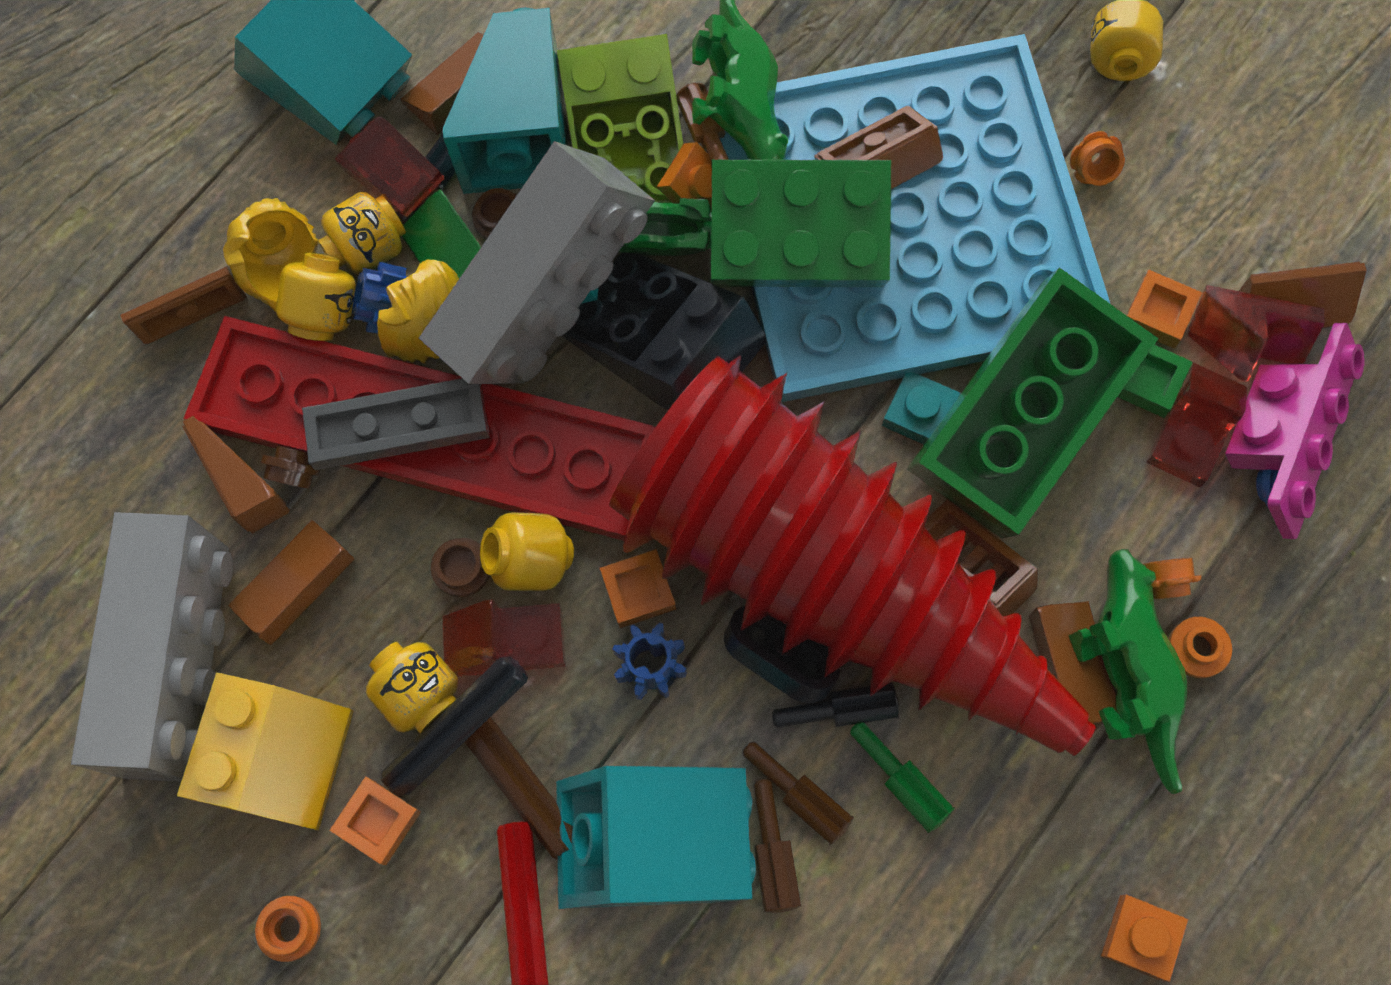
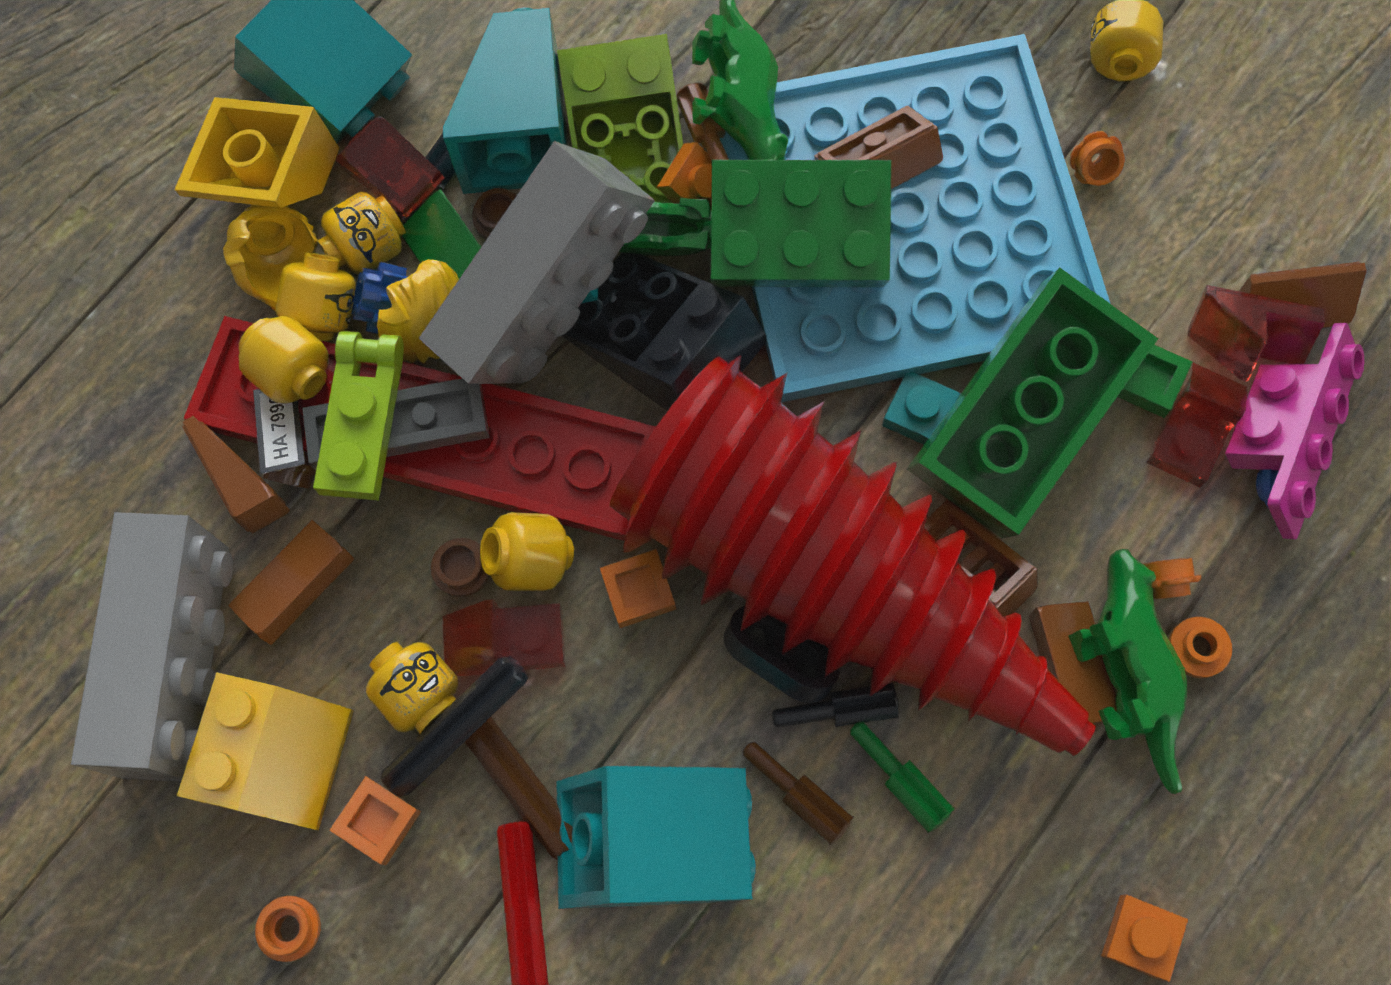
(184, 306): dark orange slope -> none
(259, 154): none -> yellow slope
(278, 434): none -> sticker
(283, 359): none -> yellow head
(359, 417): none -> lime plate
(436, 93): dark orange slope -> none
(658, 646): blue gear -> none
(774, 856): reddish brown axle -> none
(1164, 307): orange plate -> none

